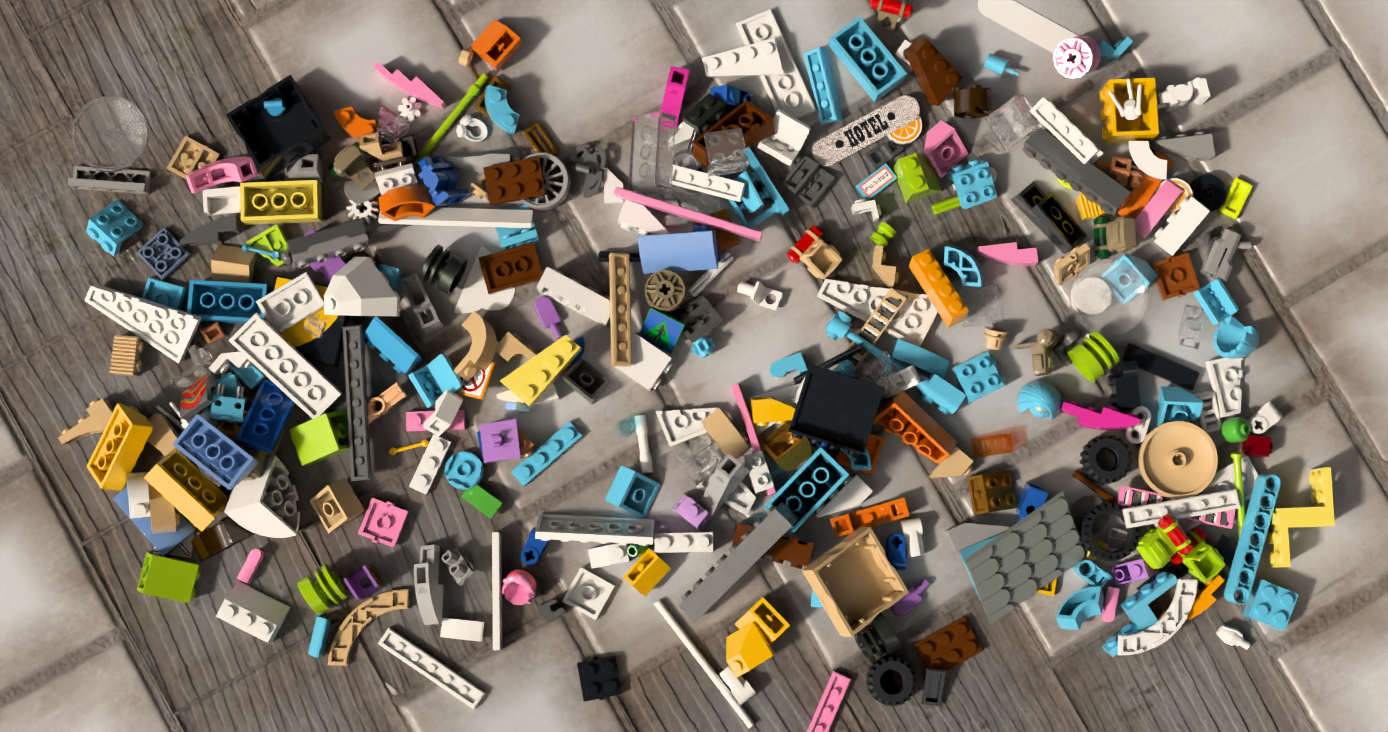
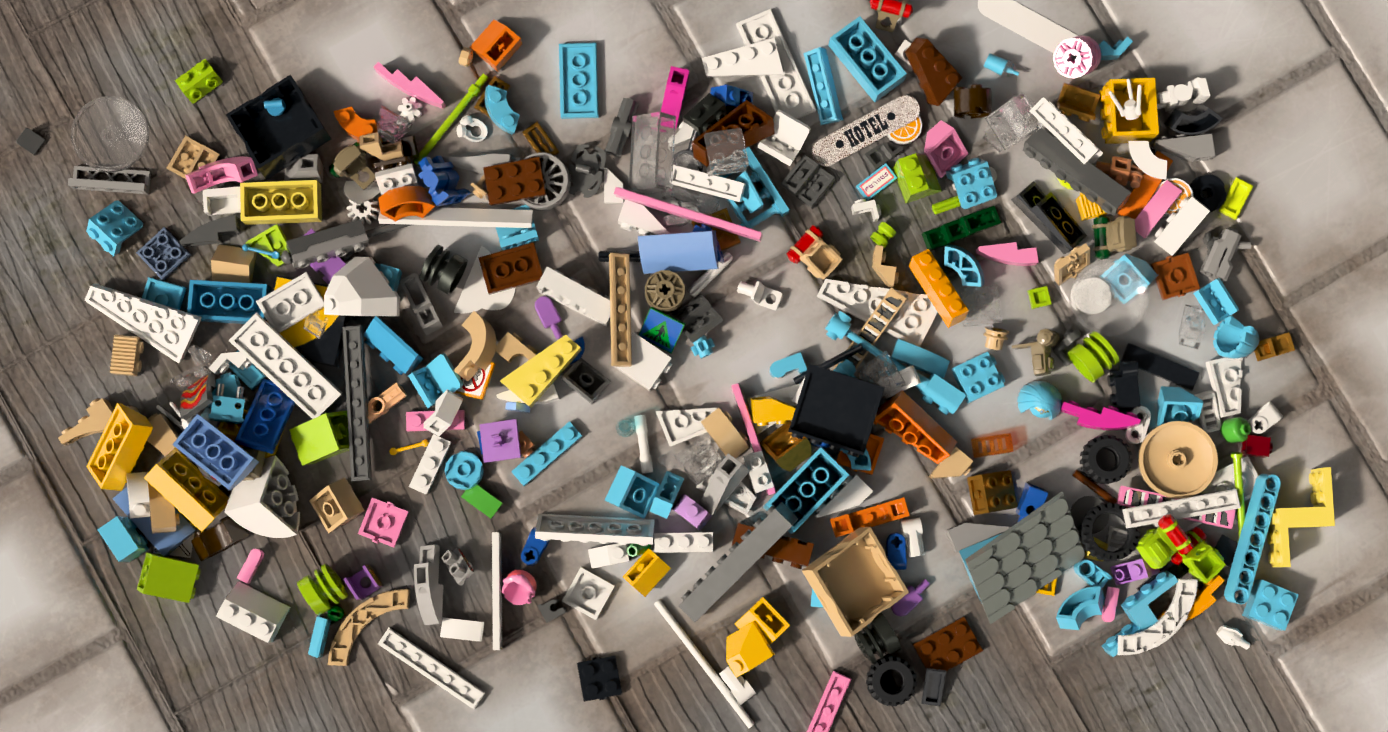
(30, 141): none -> dark grey slope
(123, 539): none -> medium azure brick
(198, 81): none -> lime bracket
(212, 332): nougat slope -> none
(336, 609): none -> green hinge
(578, 80): none -> medium azure tile
(621, 127): none -> dark grey piece
(666, 494): none -> medium azure arch
(961, 228): none -> dark green slope
(1039, 297): none -> lime plate
(1078, 102): none -> pearl gold bracket
(1193, 121): none -> black brick
(1274, 347): none -> pearl gold slope

